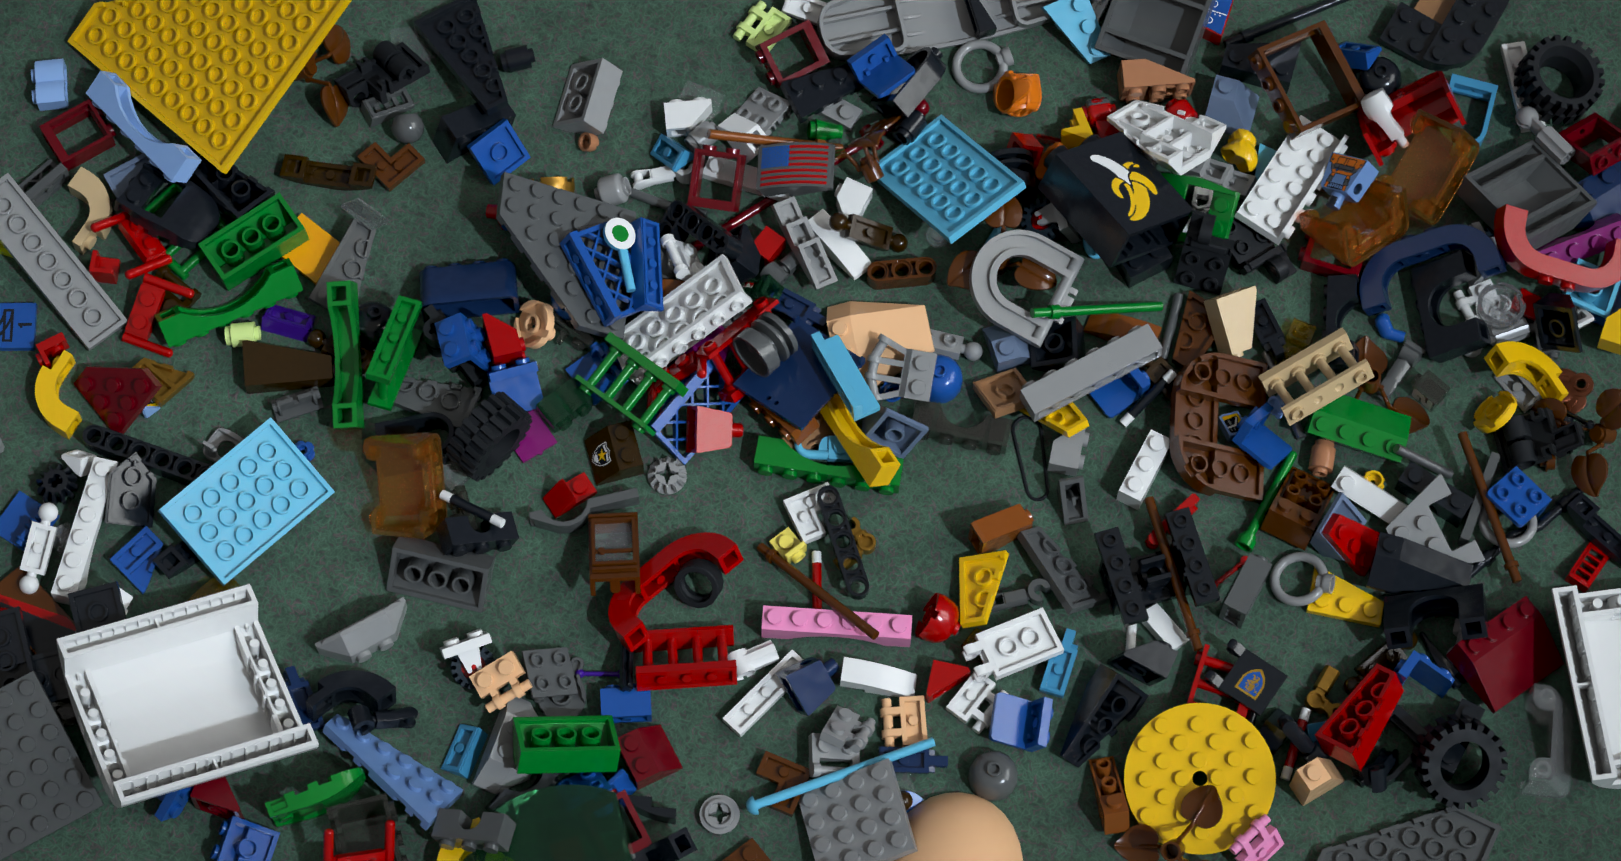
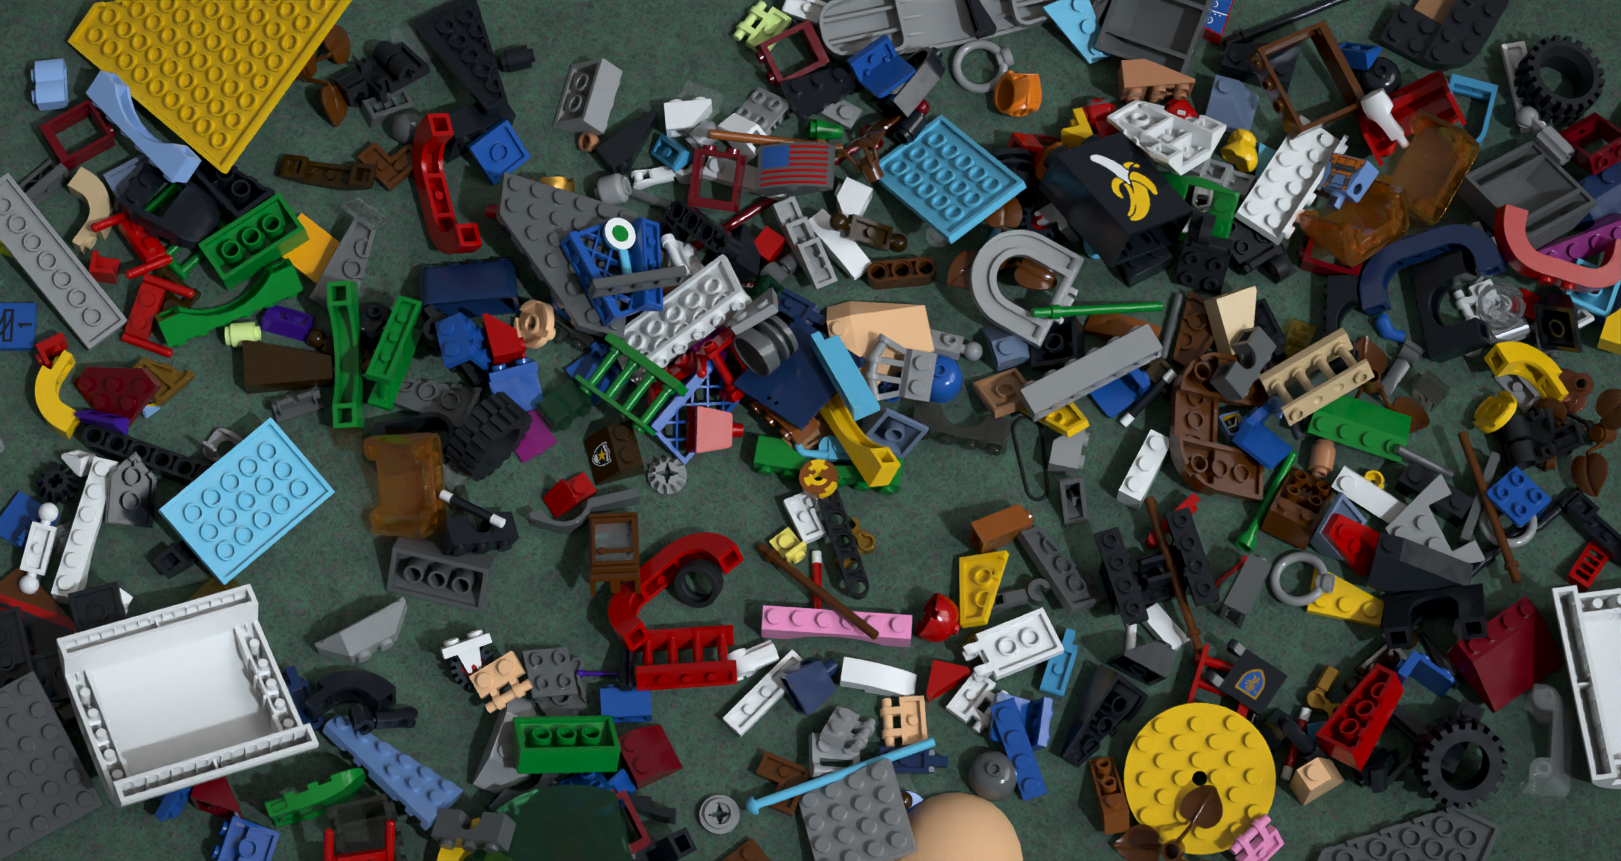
(107, 420): none -> dark purple slope
(136, 558): blue wing -> none
(308, 447): blue plate -> none
(433, 190): none -> red arch
(464, 750): dark azure slope -> none
(623, 148): none -> black slope
(637, 281): none -> dark grey tile
(754, 313): none -> light grey wing
(815, 469): none -> piece
(1018, 748): none -> blue plate
(1235, 379): none -> dark grey arch

